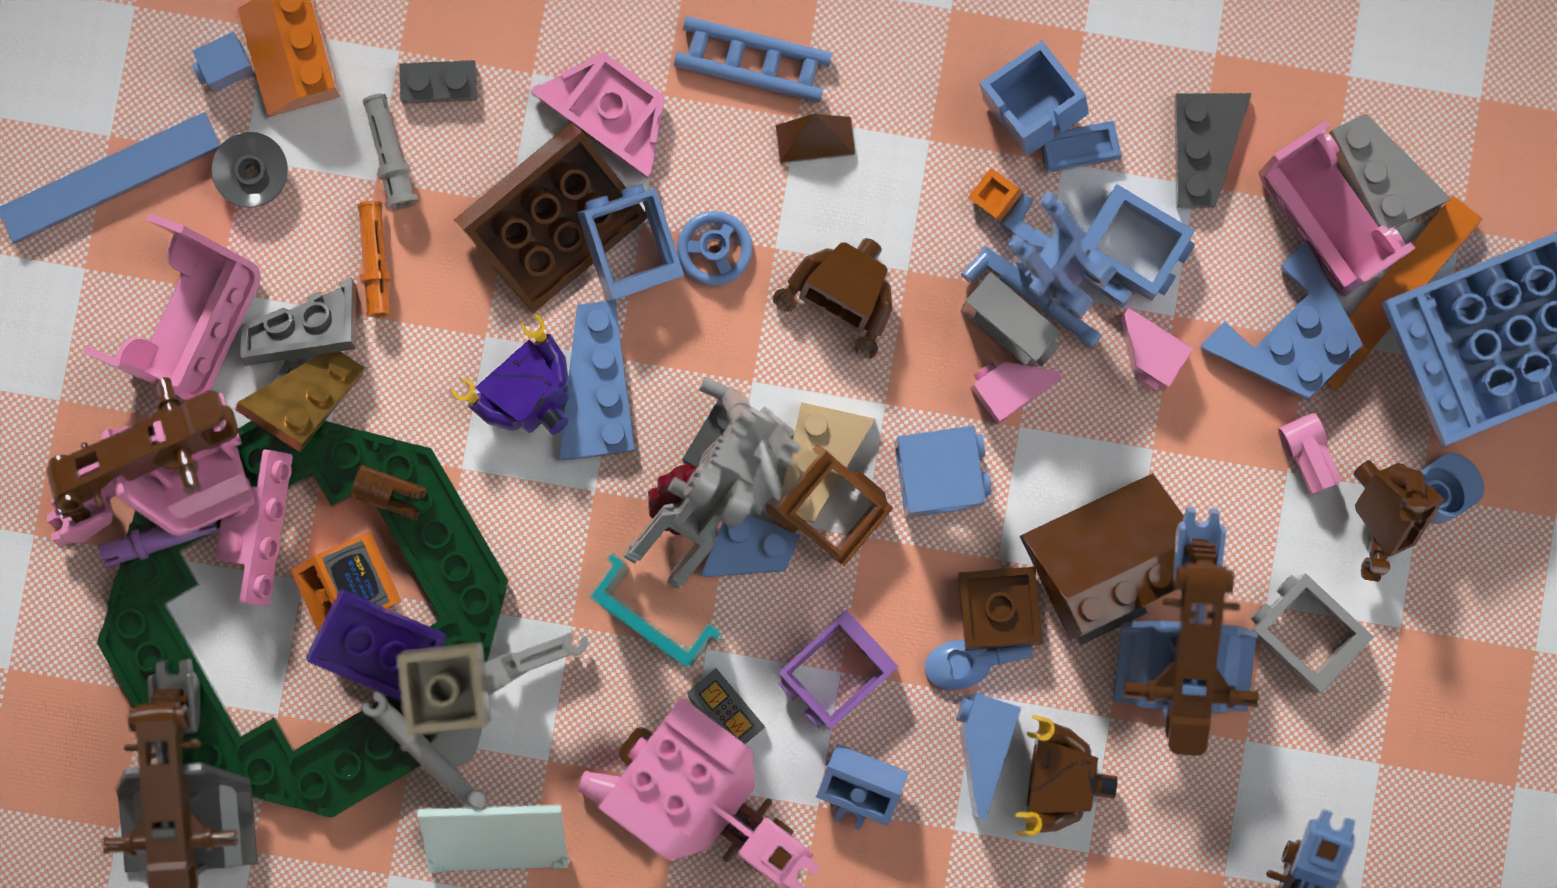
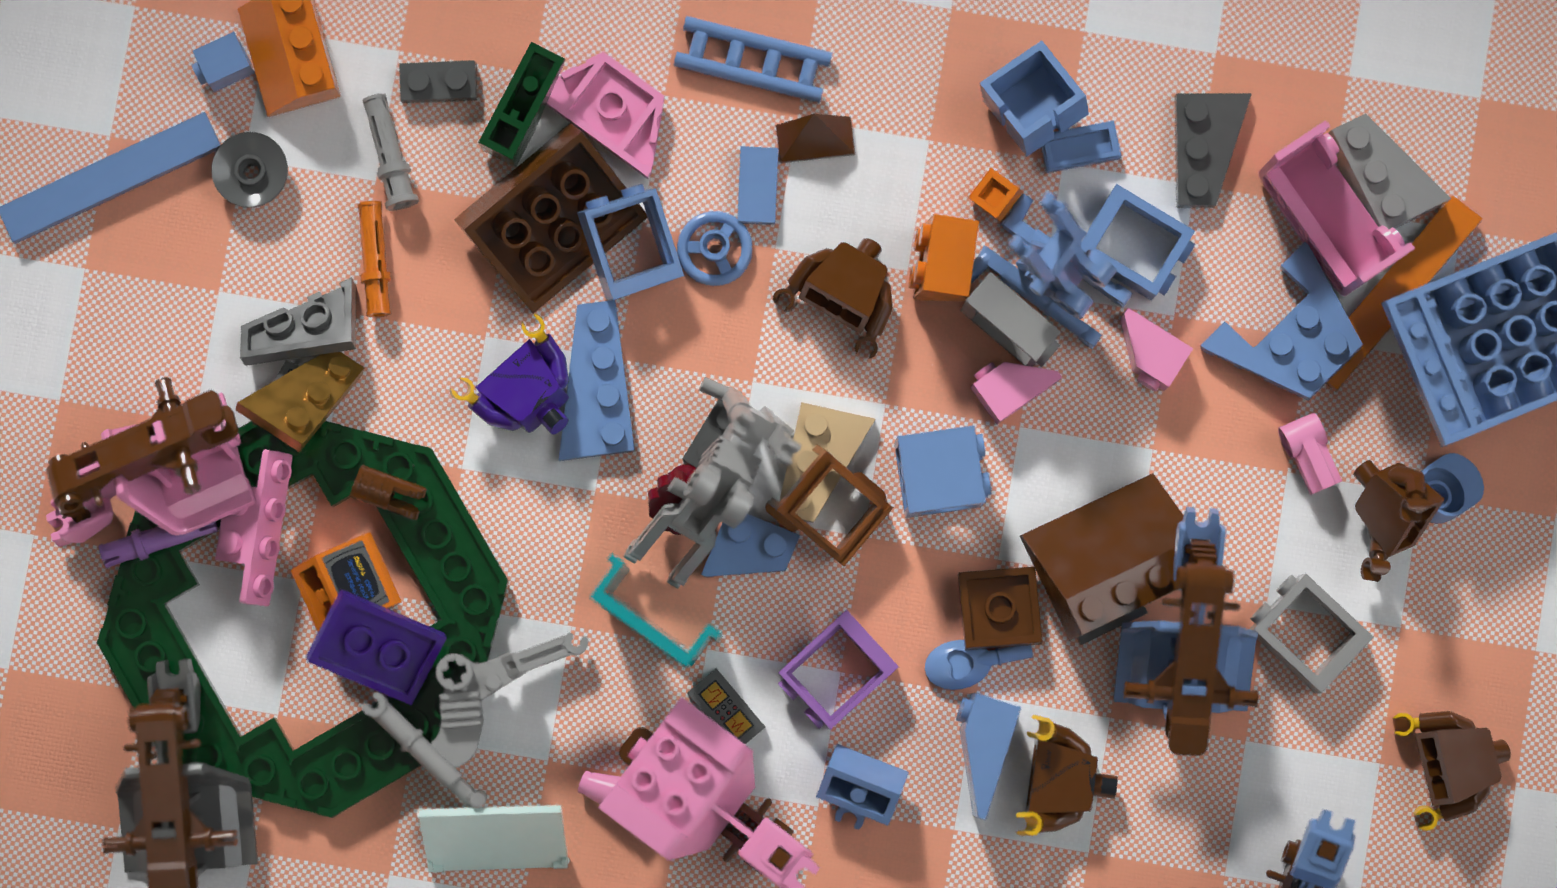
(198, 319): bright pink windscreen -> none
(444, 688): dark tan brick -> none
(522, 105): none -> dark green slope
(757, 185): none -> medium blue tile
(944, 259): none -> orange slope
(1456, 762): none -> reddish brown torso

